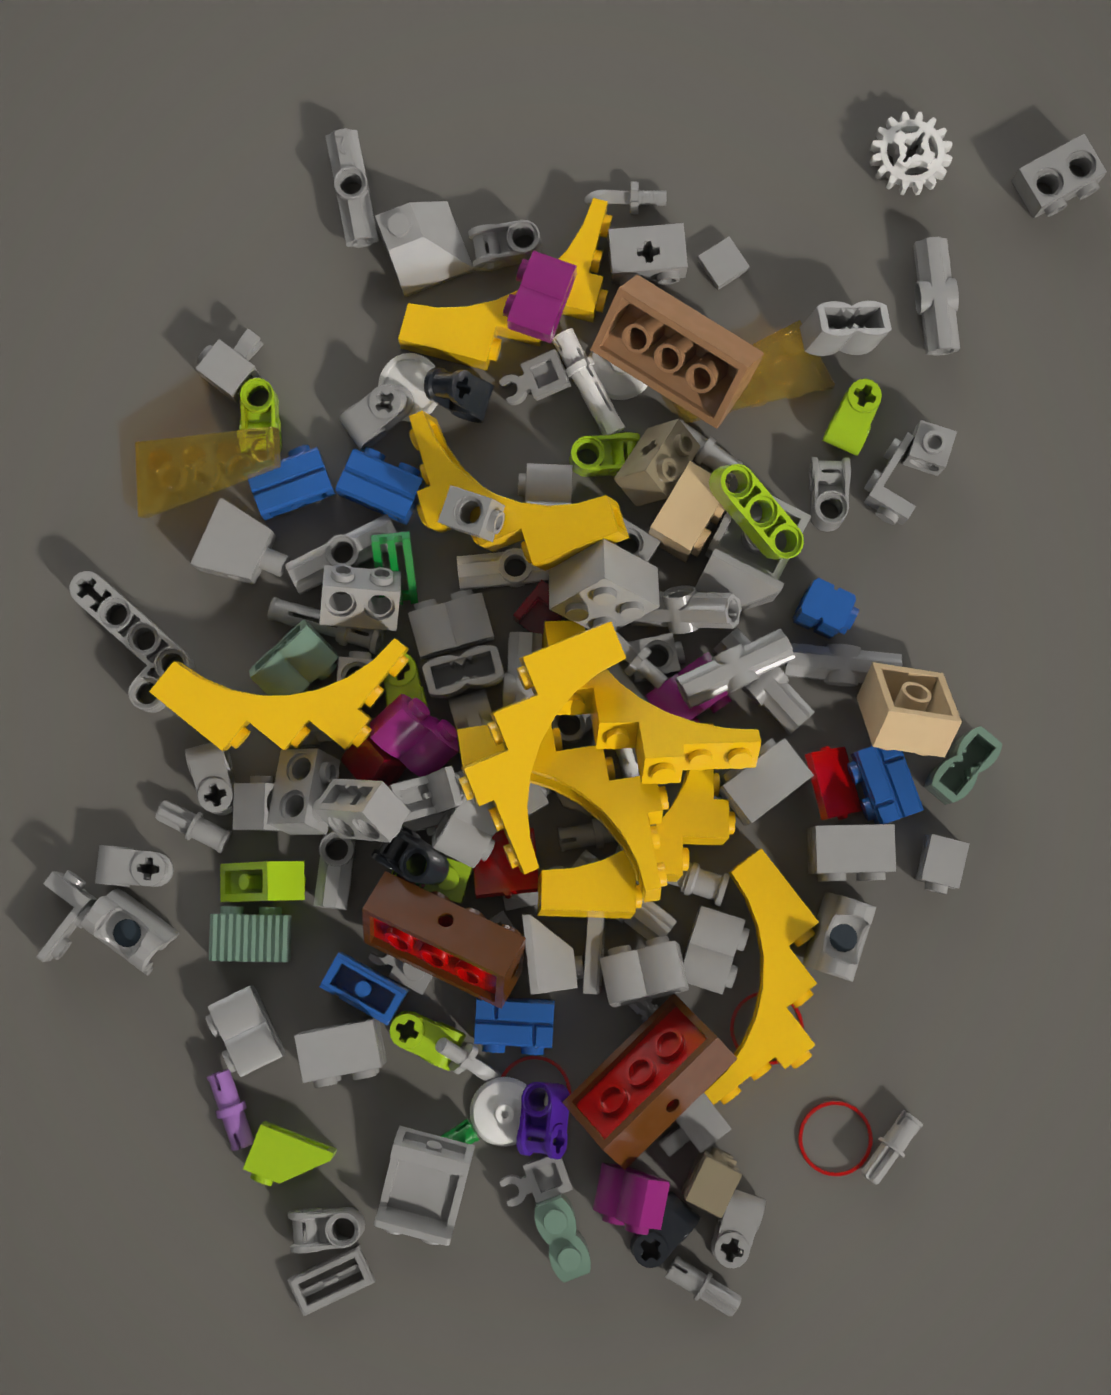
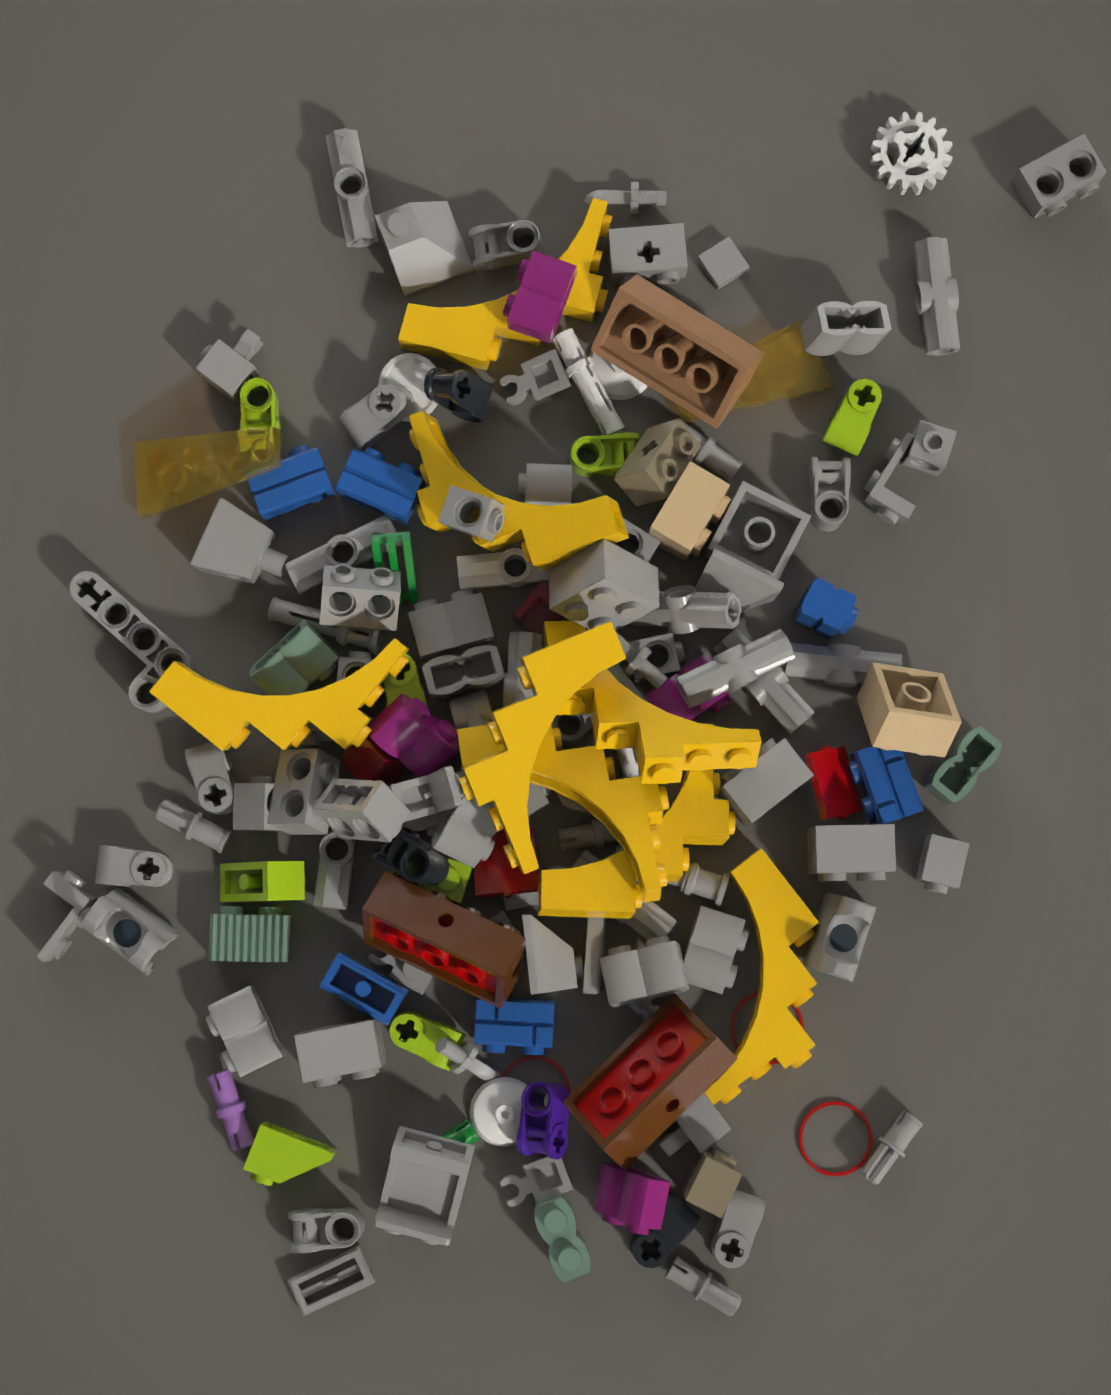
(773, 516): lime beam -> none

